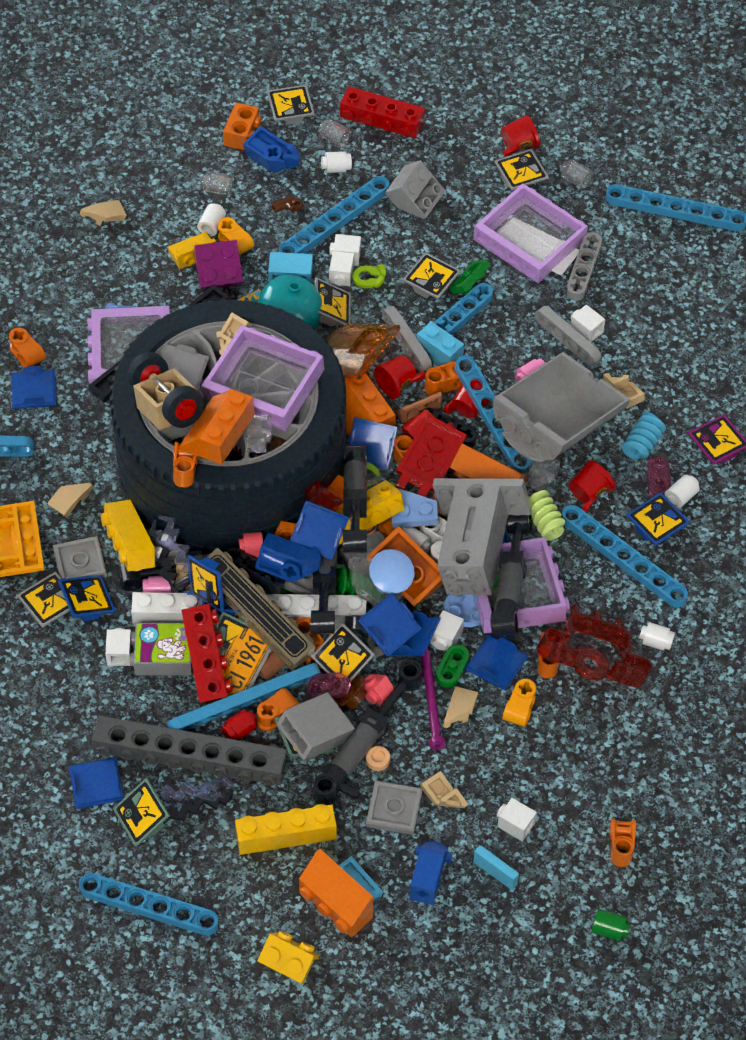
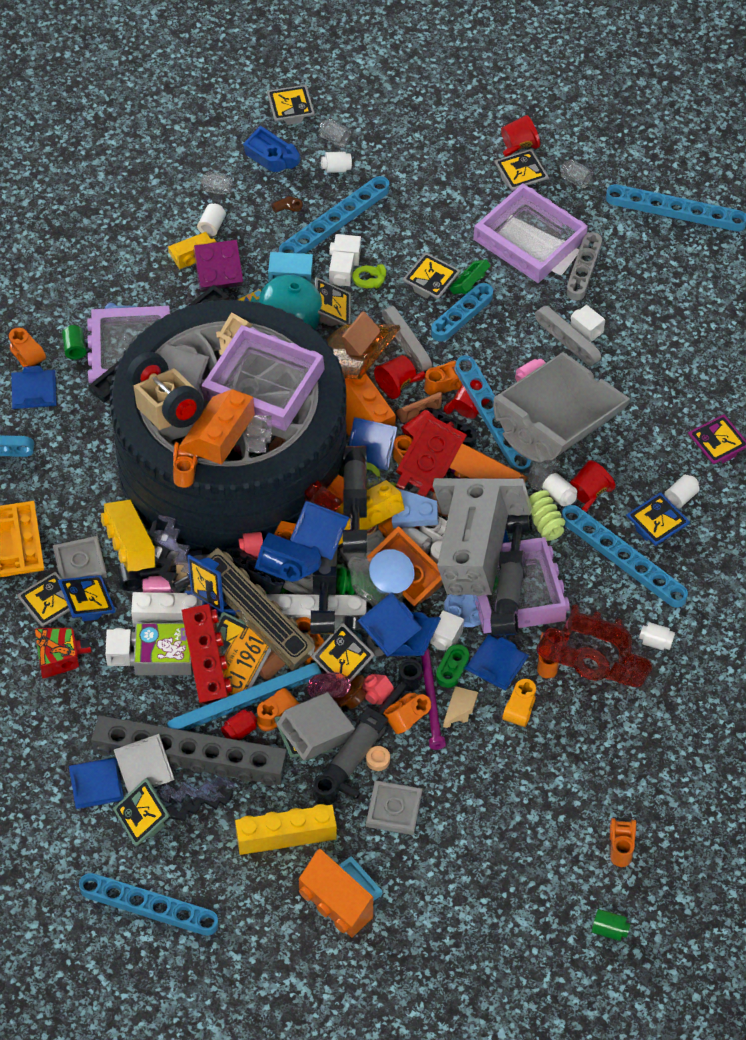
(59, 650): none -> torso
(68, 496): tan slope -> none
(74, 342): none -> green brick
(105, 212): tan slope -> none
(142, 761): none -> light grey piece
(231, 230): light orange piece -> none
(241, 125): orange brick -> none
(288, 956): yellow bracket -> none
(360, 335): none -> nougat slope
(376, 111): red brick -> none
(407, 711): none -> orange piece
(415, 190): light grey slope -> none
(428, 871): blue piece -> none
(440, 344): medium azure brick -> none
(442, 793): tan slope -> none
(496, 867): medium azure tile -> none
(516, 819): white brick -> none
(560, 489): none -> white brick
(627, 388): tan slope -> none
(643, 436): medium azure piece -> none
(658, 475): clear pink plate -> none

